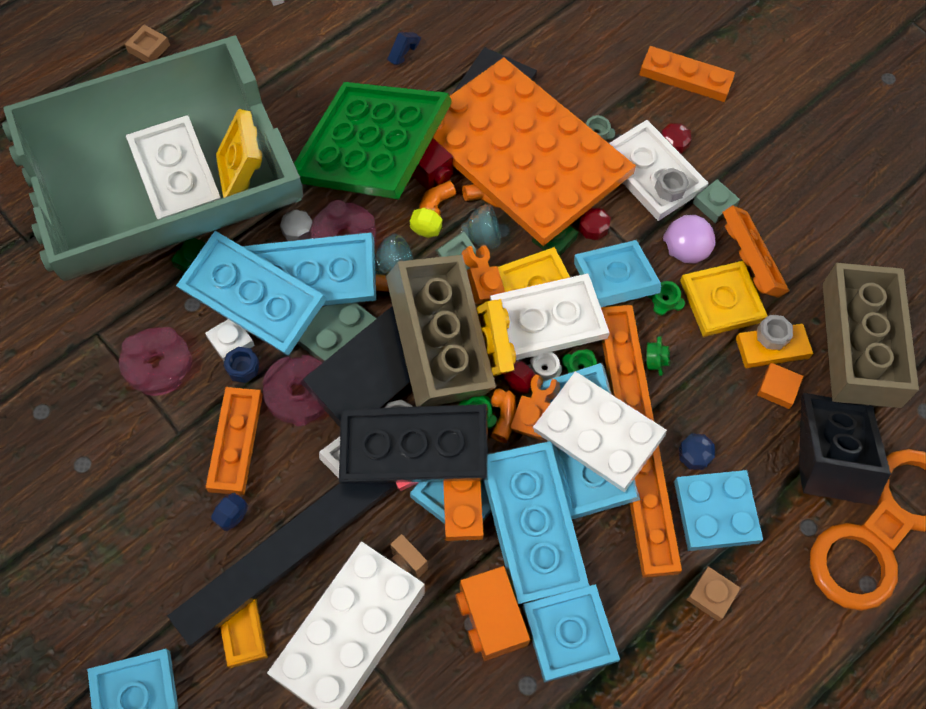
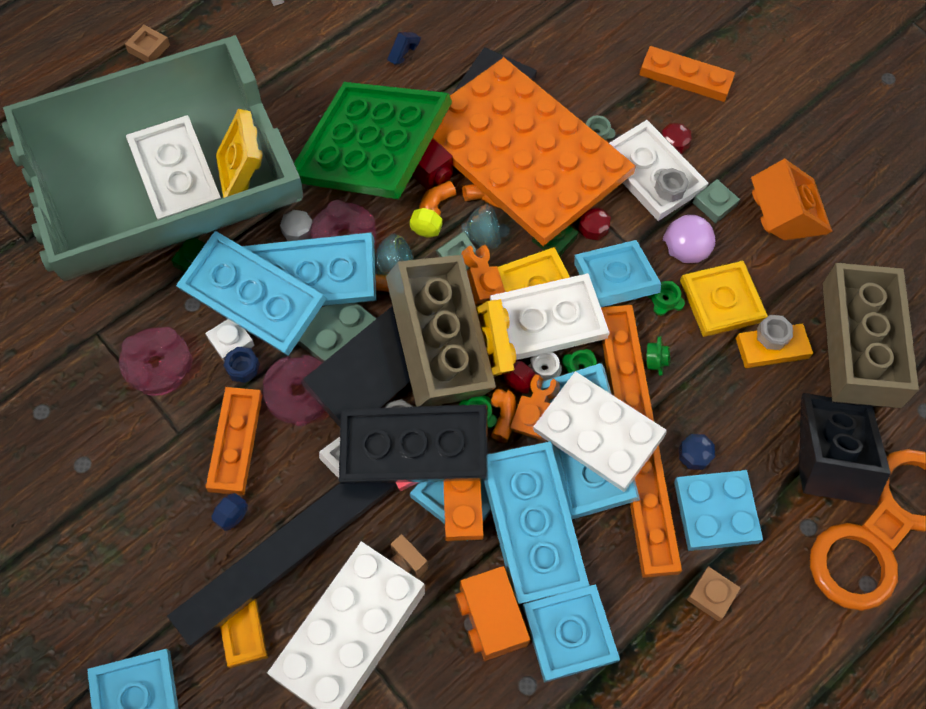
(754, 252): orange plate -> none
(780, 385): orange tile -> none
(789, 202): none -> orange slope

